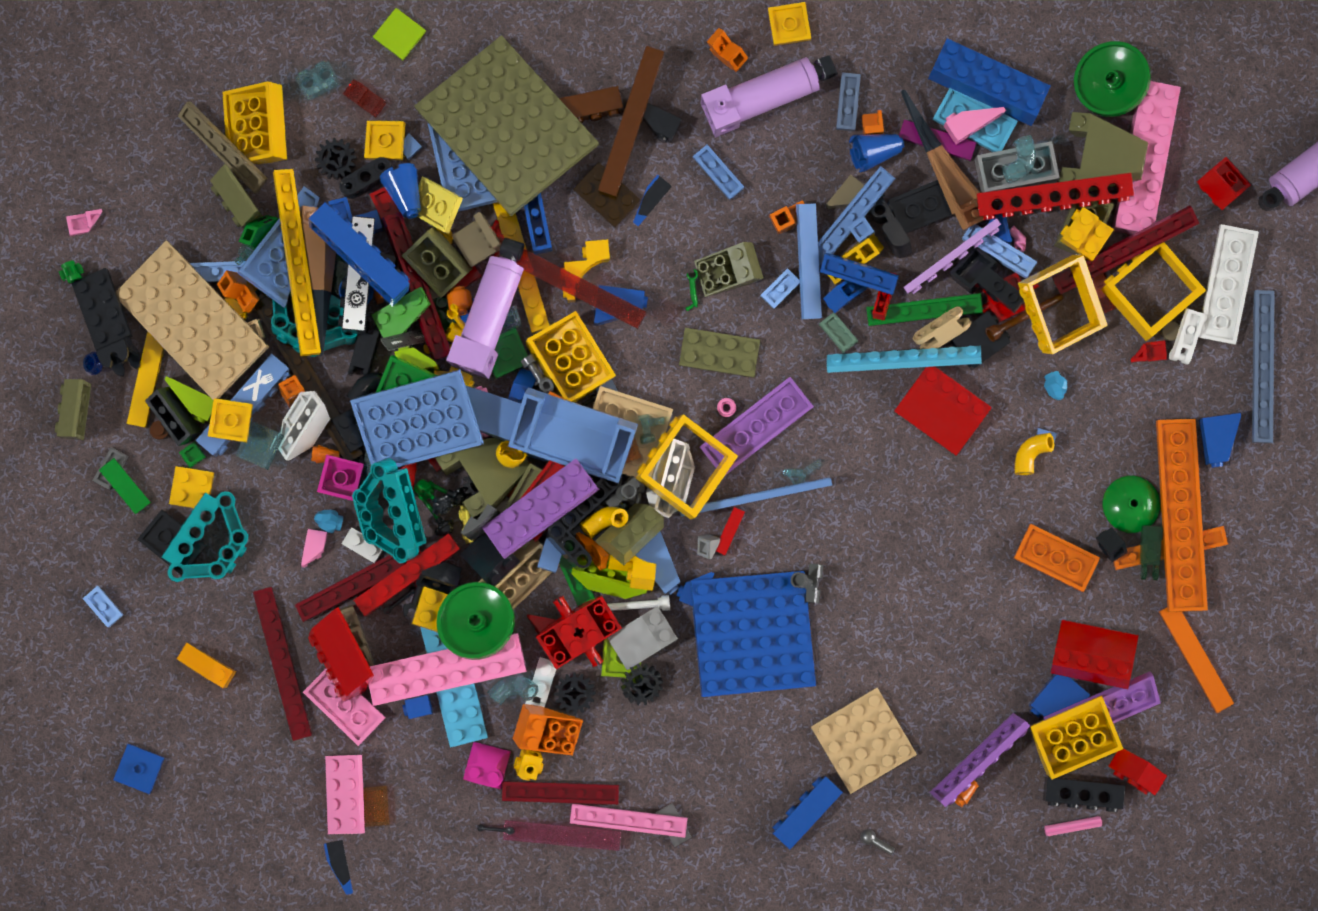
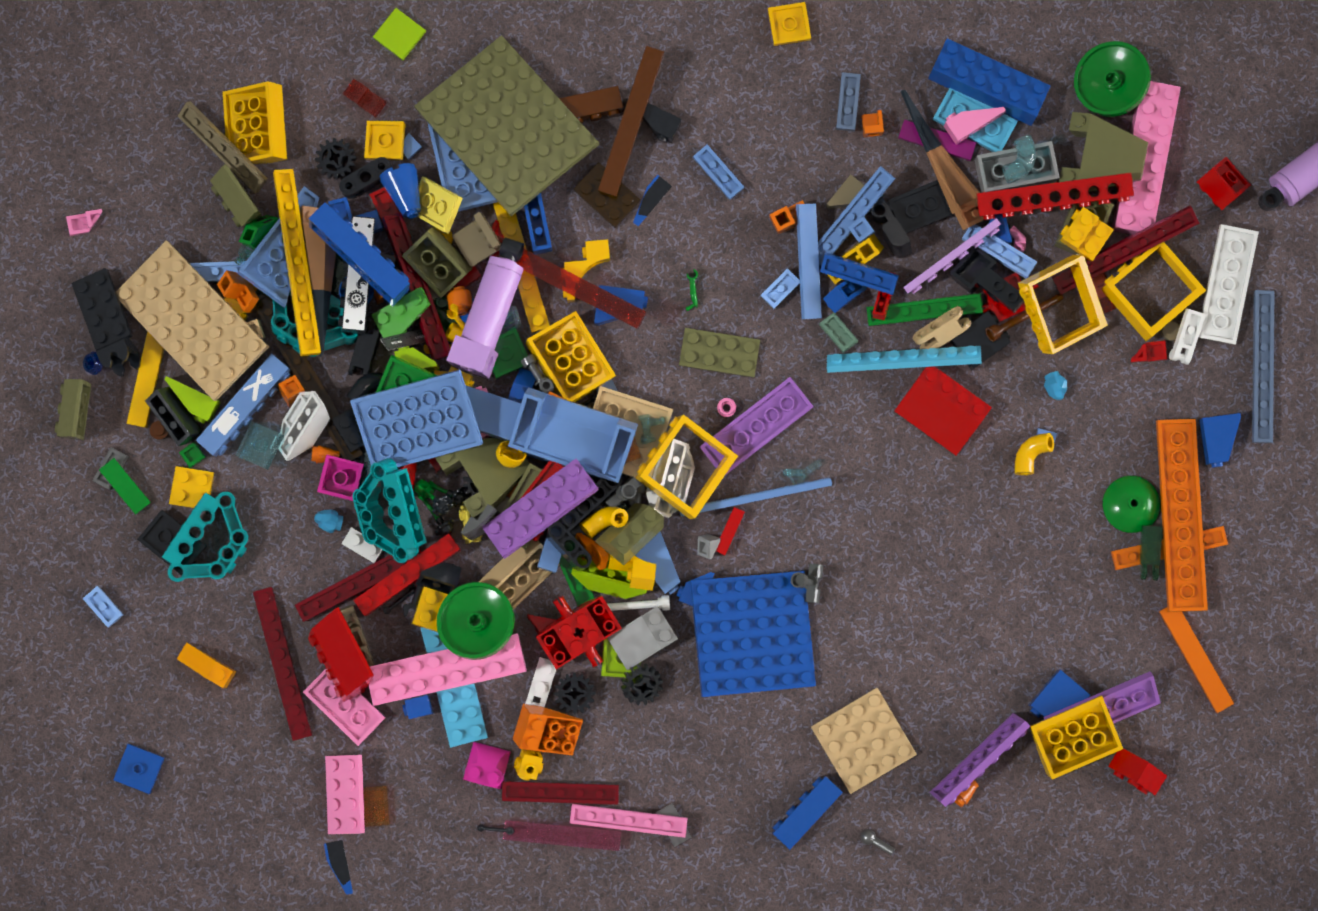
(71, 271): green gear -> none
(230, 420): yellow plate -> none
(314, 546): bright pink slope -> none
(319, 85): clear light blue brick -> none
(487, 560): black brick -> none
(513, 686): clear light blue cylinder -> none
(726, 51): orange brick -> none
(729, 269): olive slope -> none
(730, 106): lavender piece -> none
(874, 149): blue cone -> none
(1056, 558): orange plate -> none
(1071, 826): bright pink axle -> none
(1094, 654): red slope -> none
(1111, 544): black brick -> none
(1114, 792): black brick -> none

